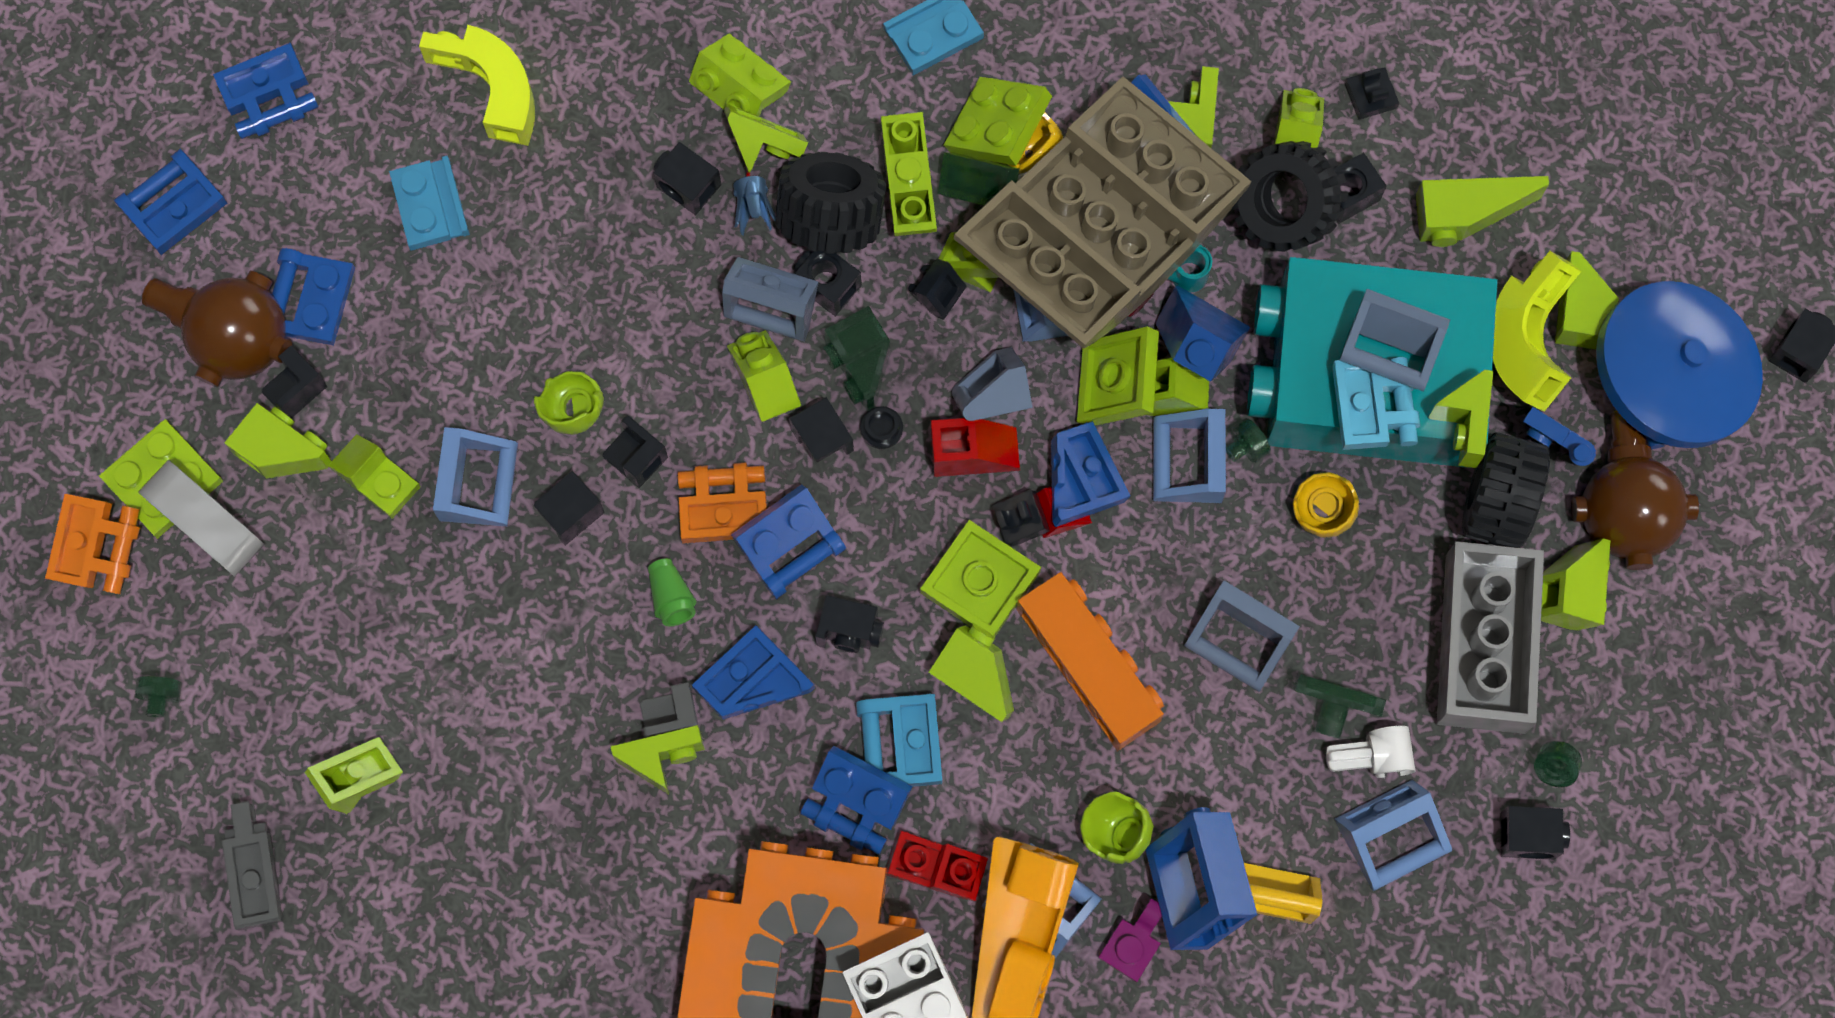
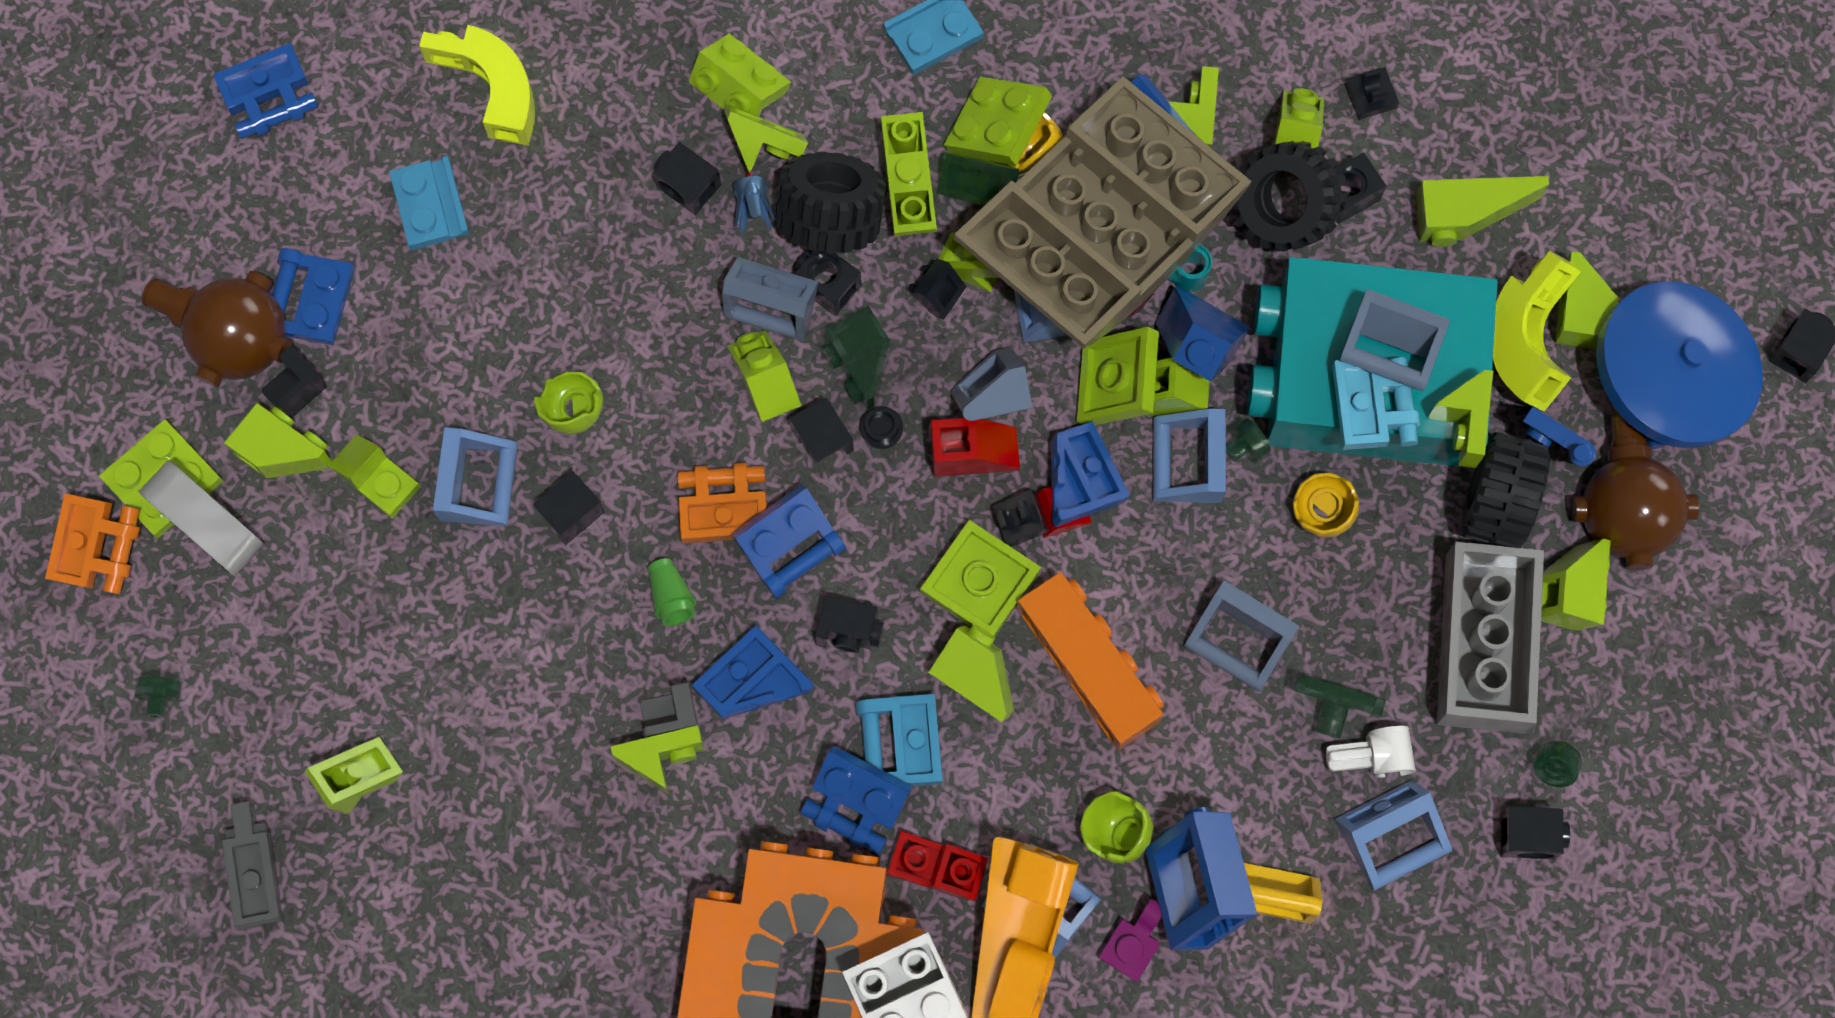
(178, 209): blue plate -> none
(635, 452): black panel -> none

